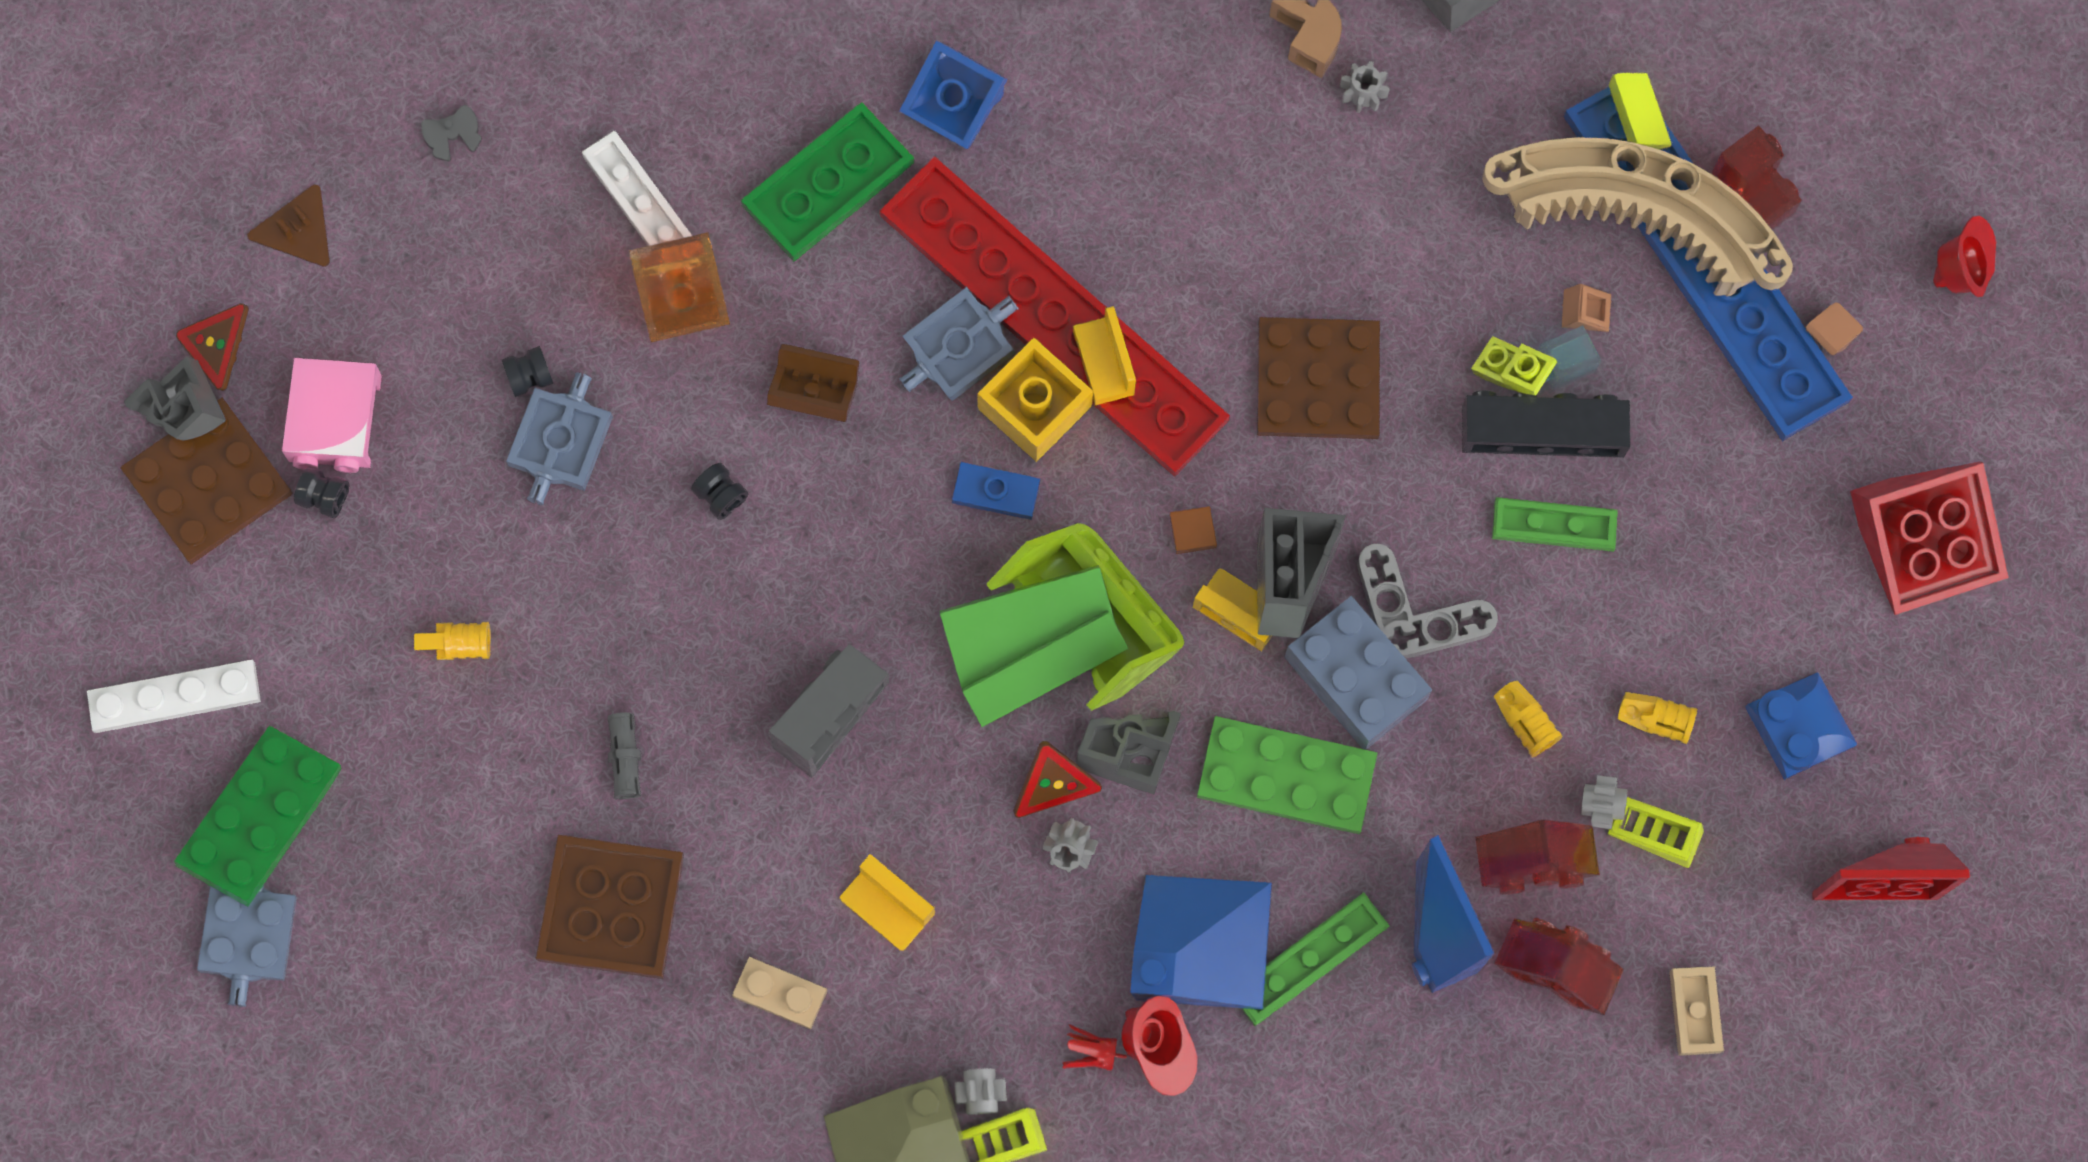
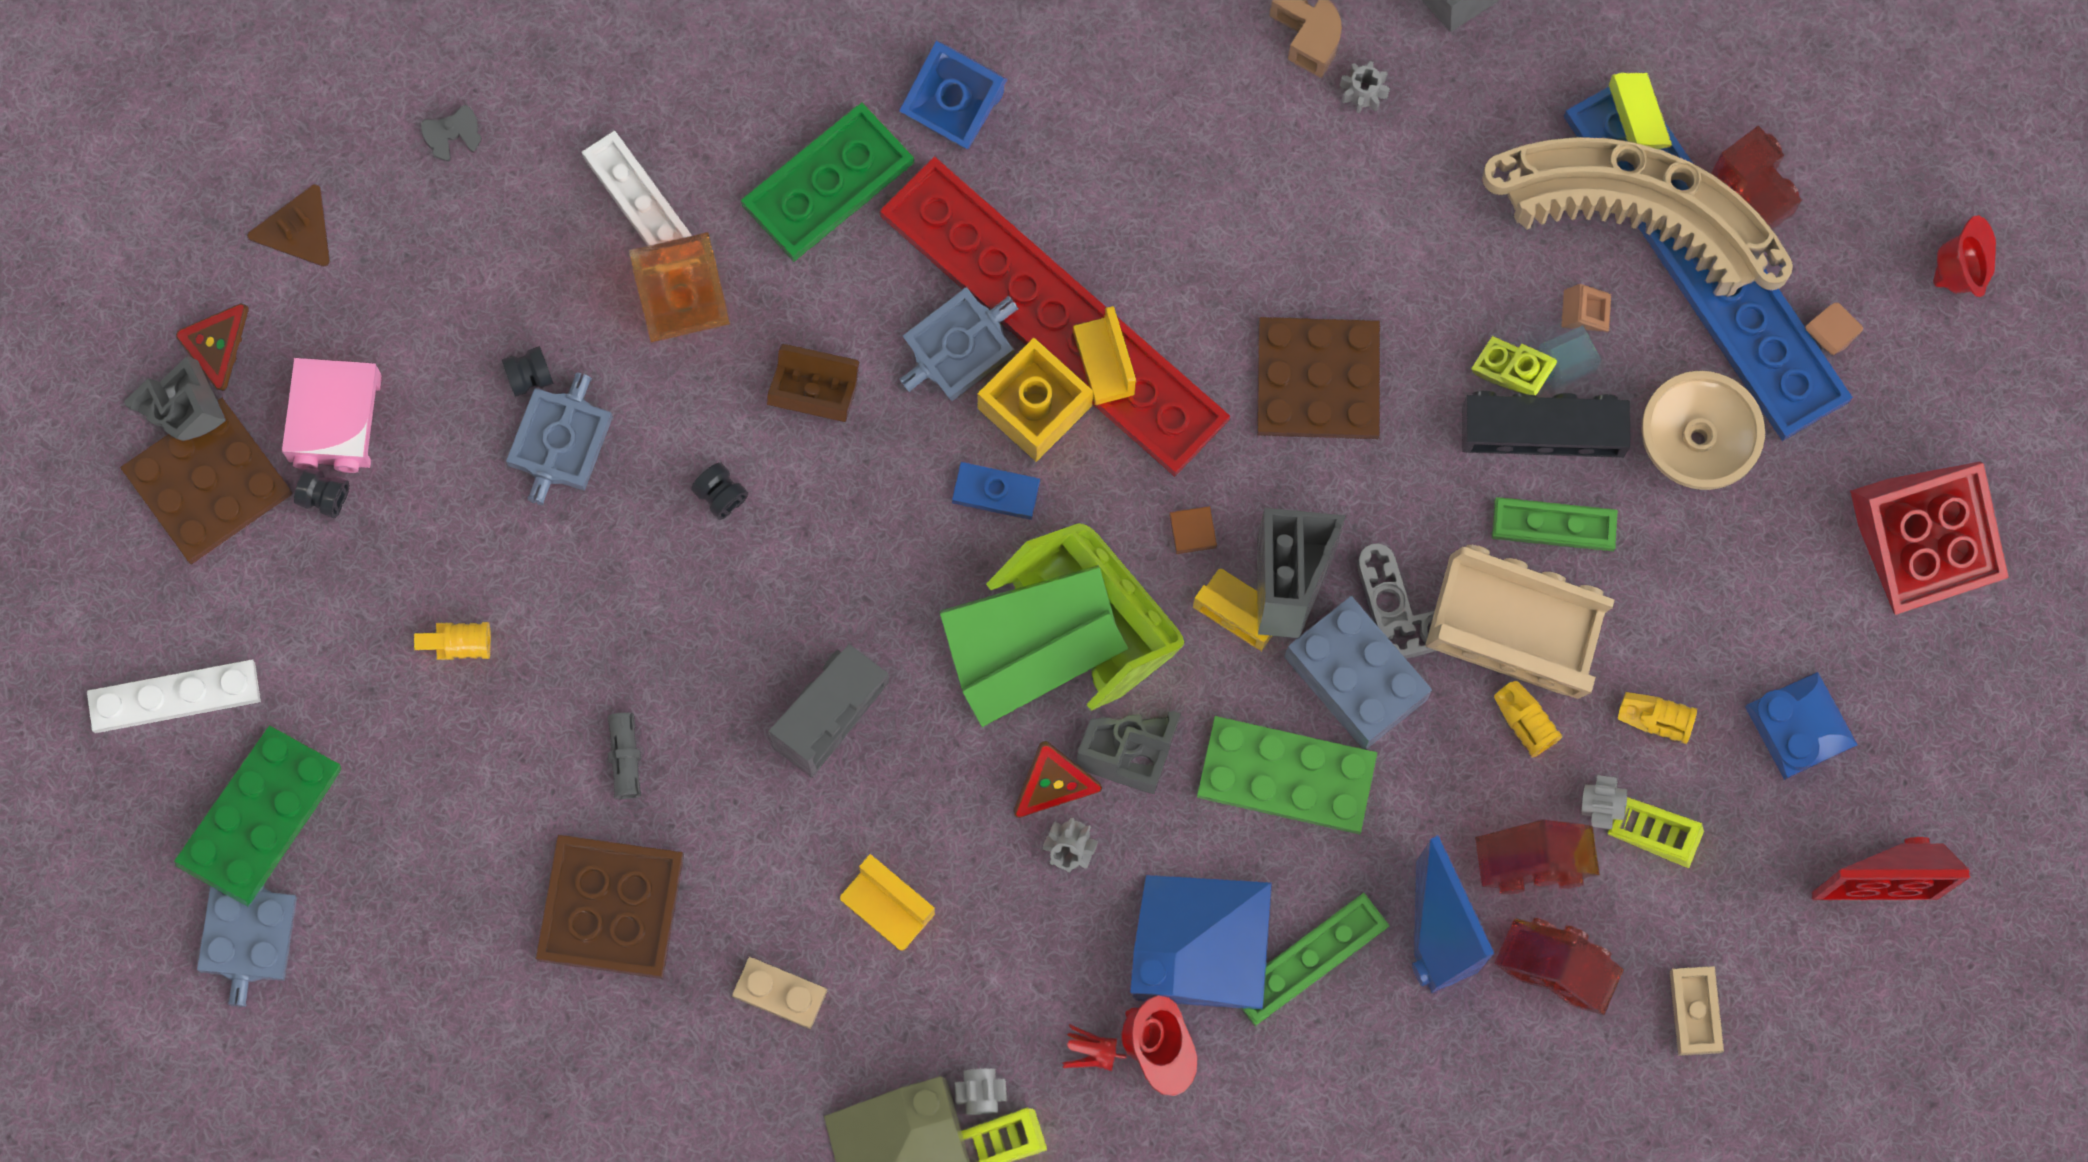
(1518, 621): none -> tan panel
(1717, 410): none -> tan dish

